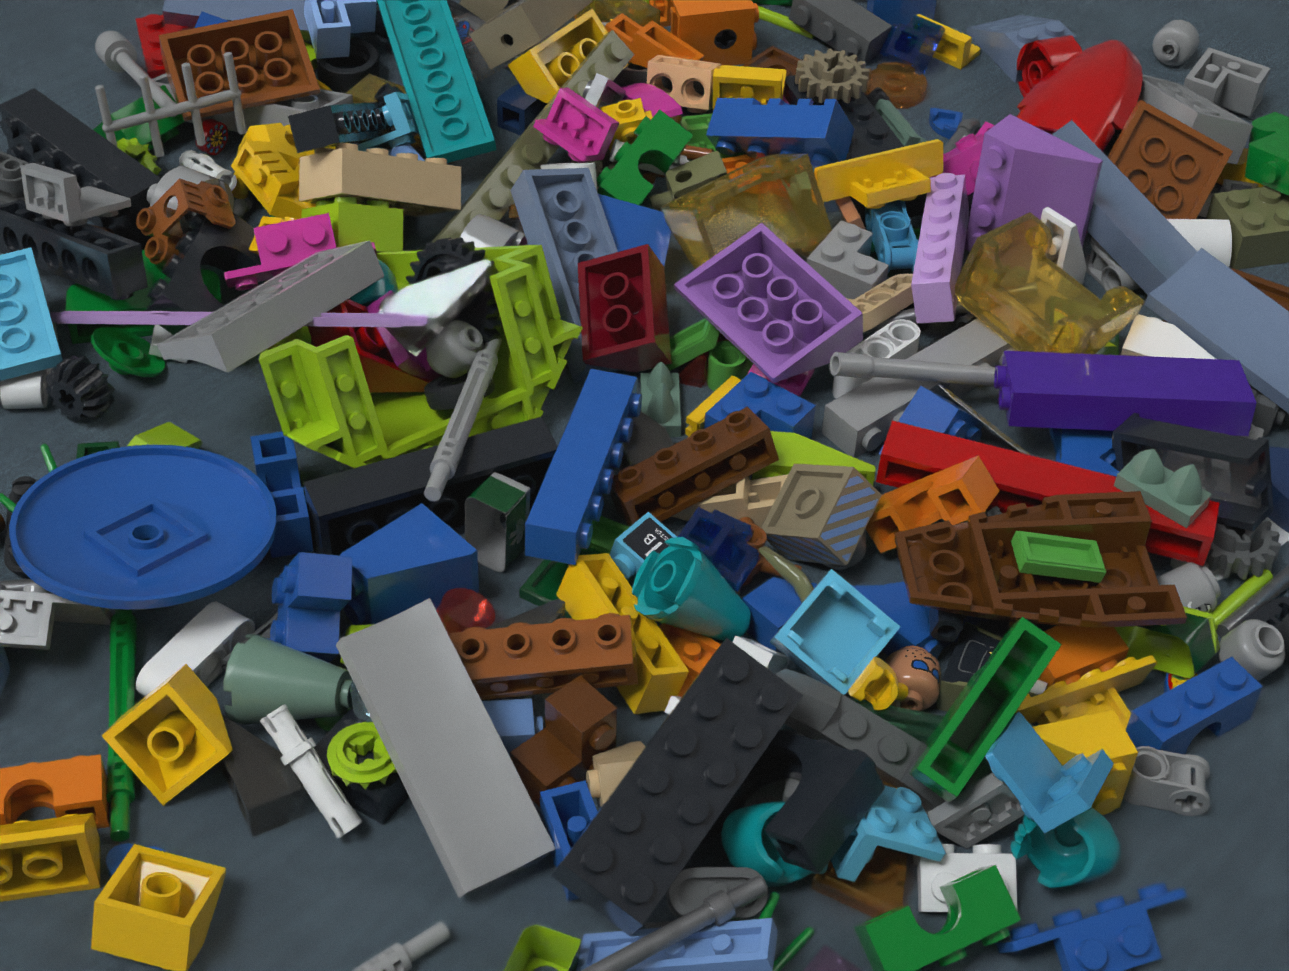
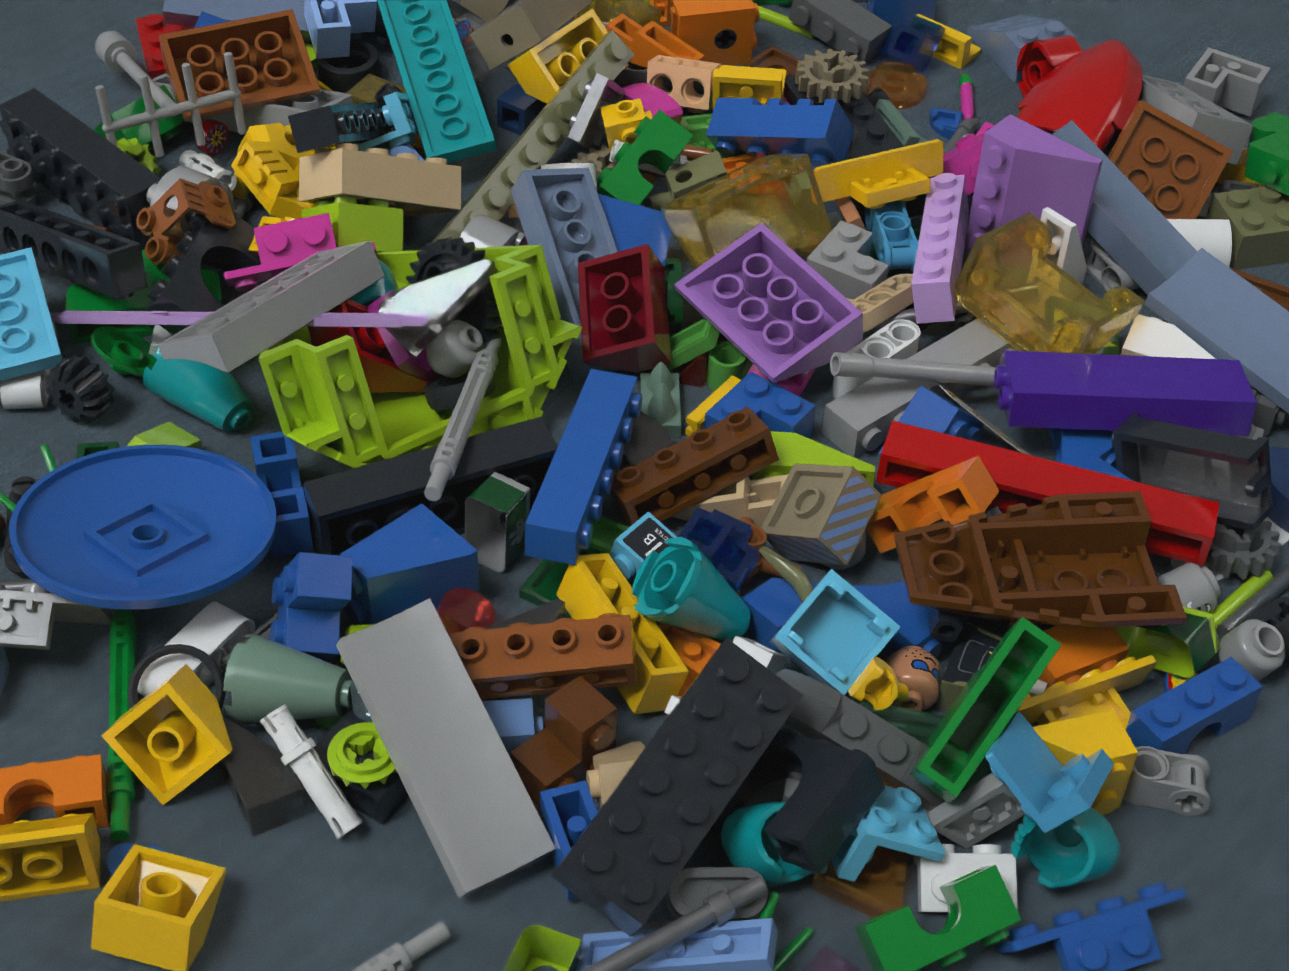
(61, 198): light grey bracket -> none
(174, 649): none -> black tyre
(200, 391): none -> teal cone
(577, 127): dark pink bracket -> none
(674, 299): none -> dark green tile
(966, 96): none -> dark pink piece
(1058, 556): bright green tile -> none
(1171, 493): sand green tile -> none
(1175, 43): light grey head -> none

